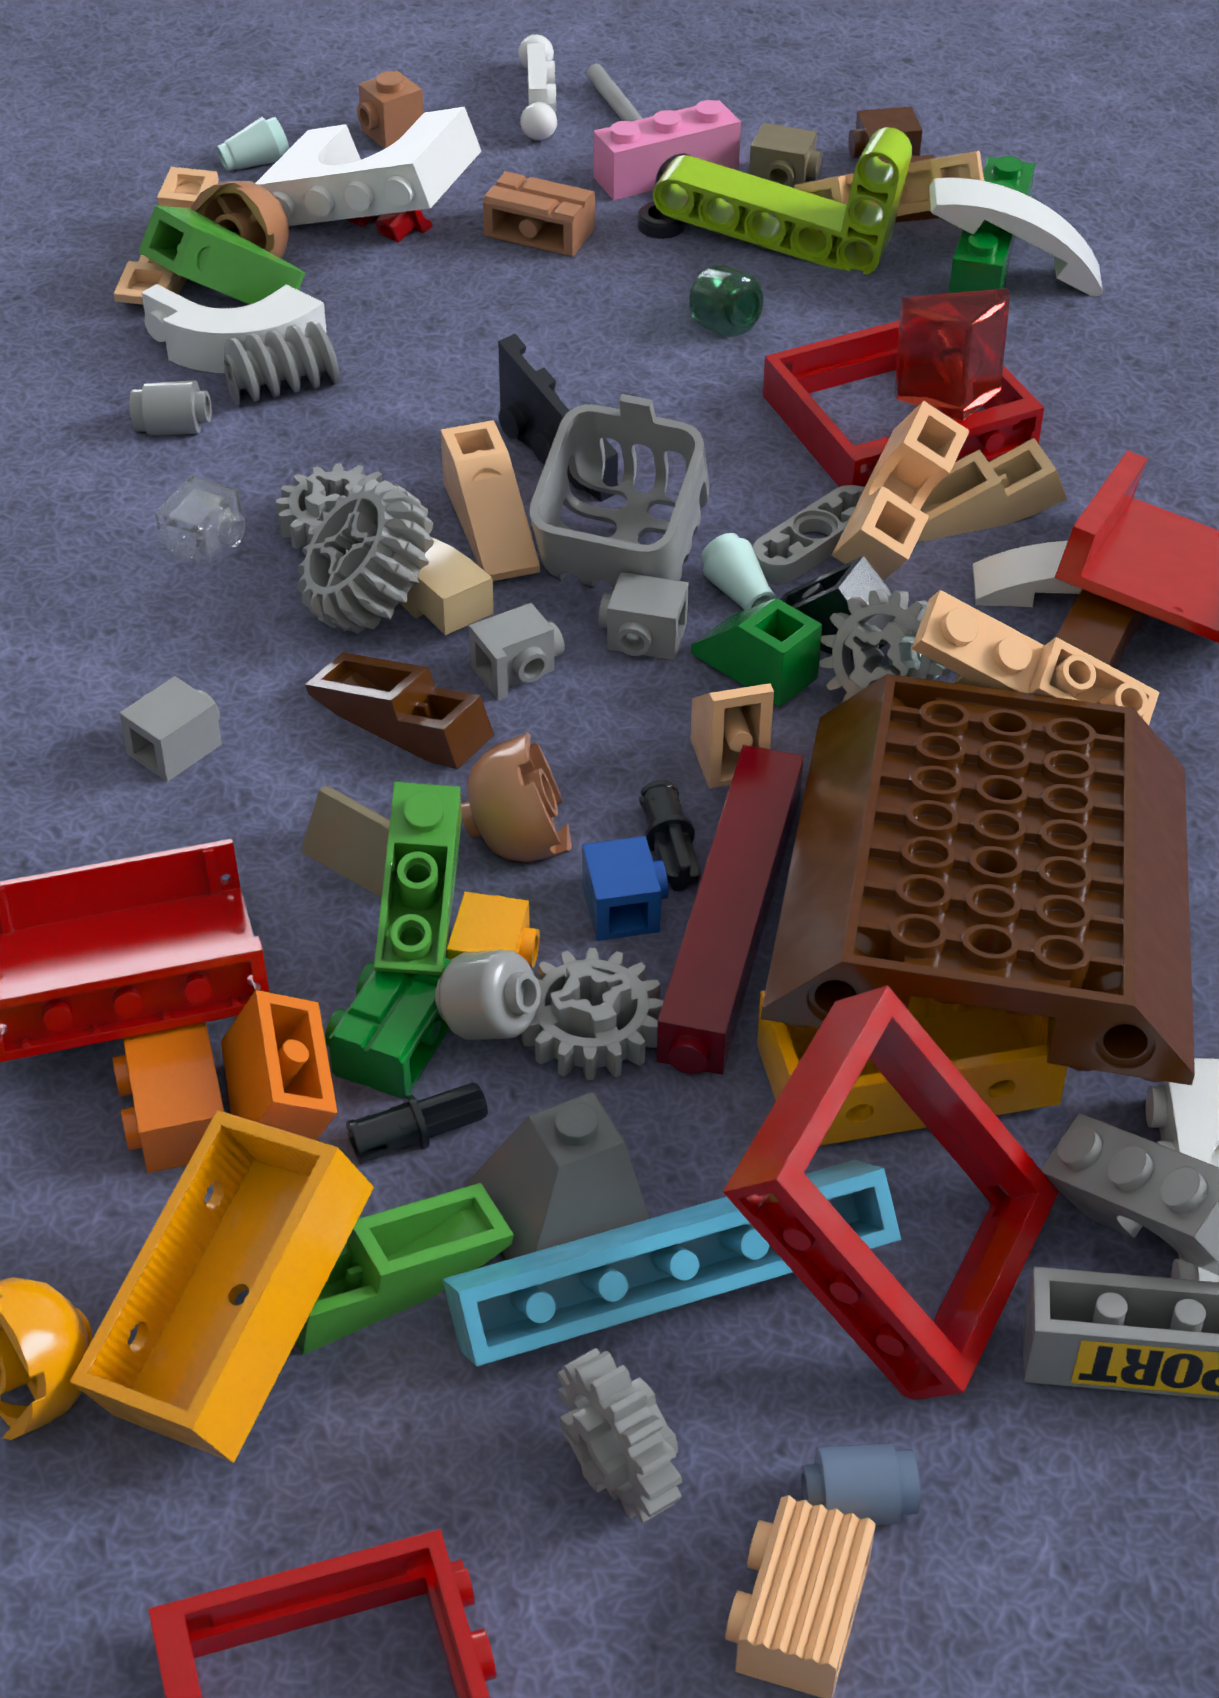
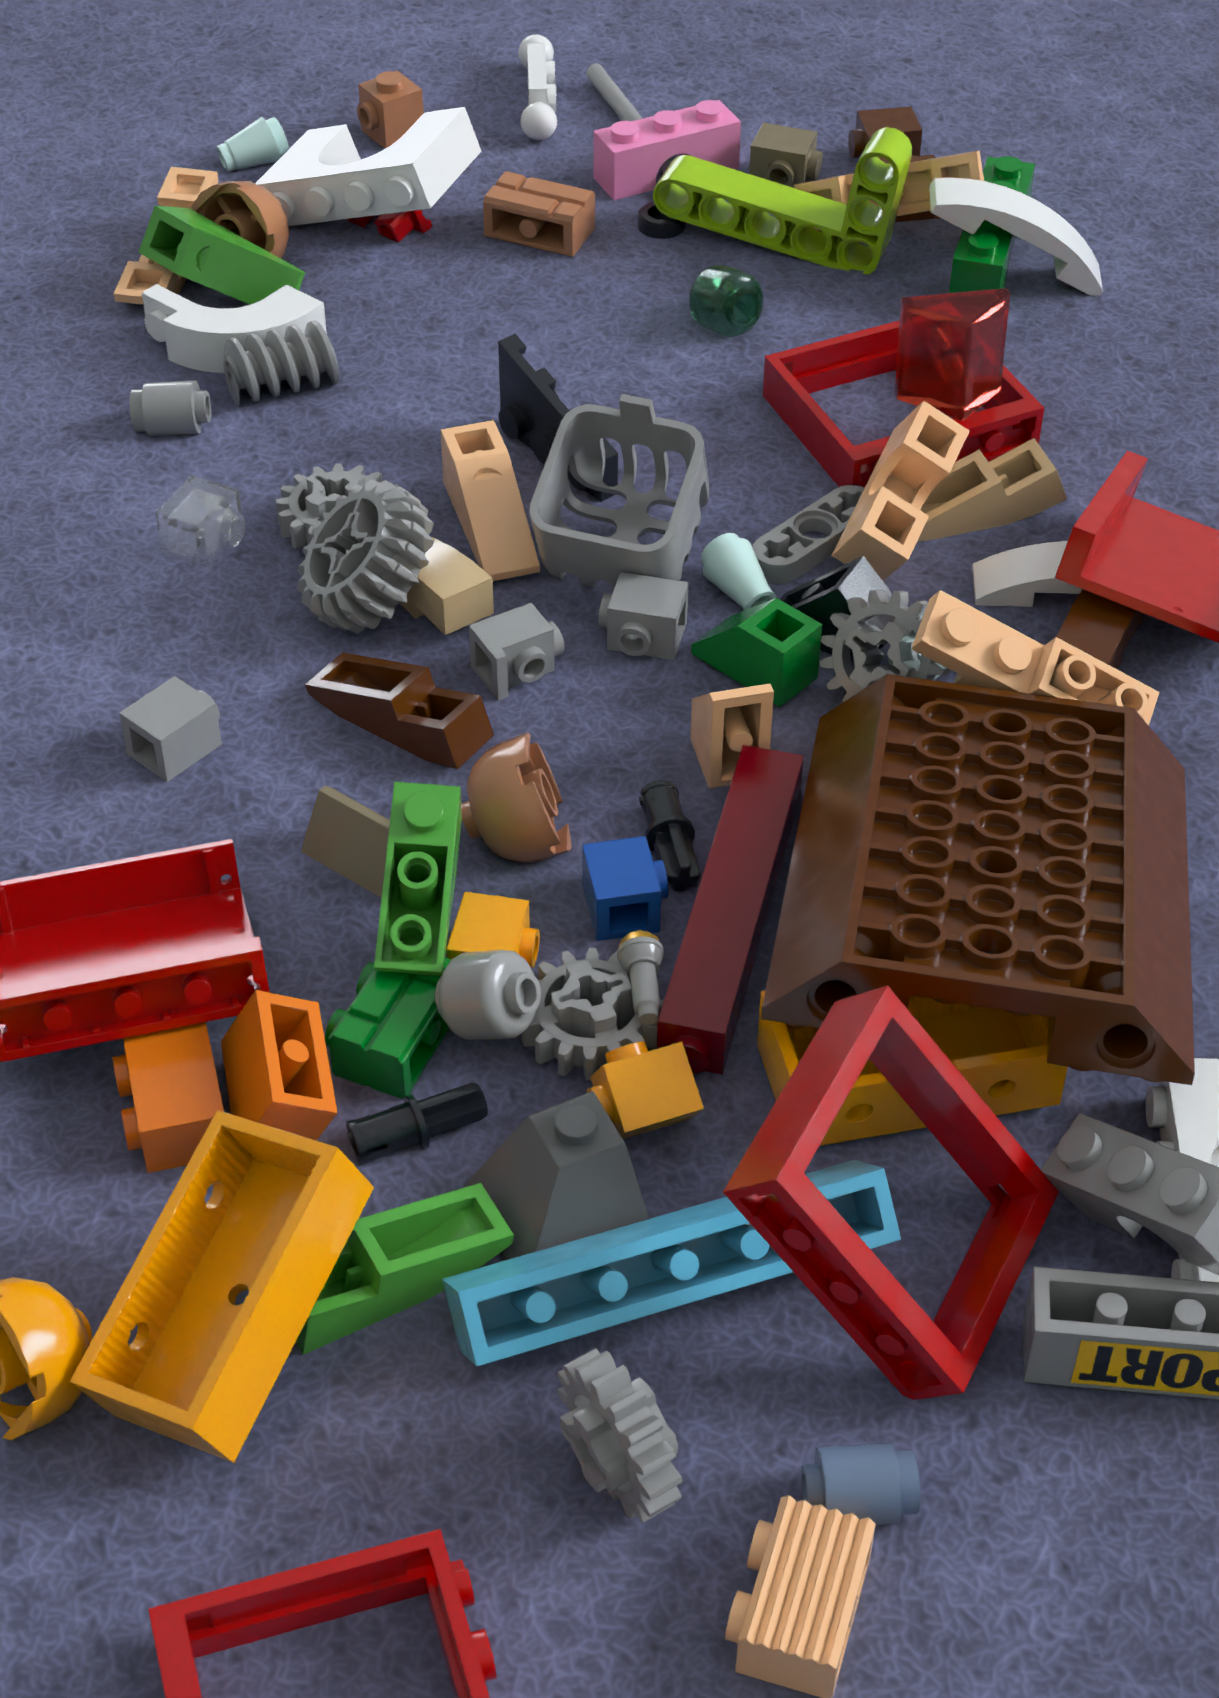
(640, 957): none -> light grey piece
(646, 1088): none -> light orange brick

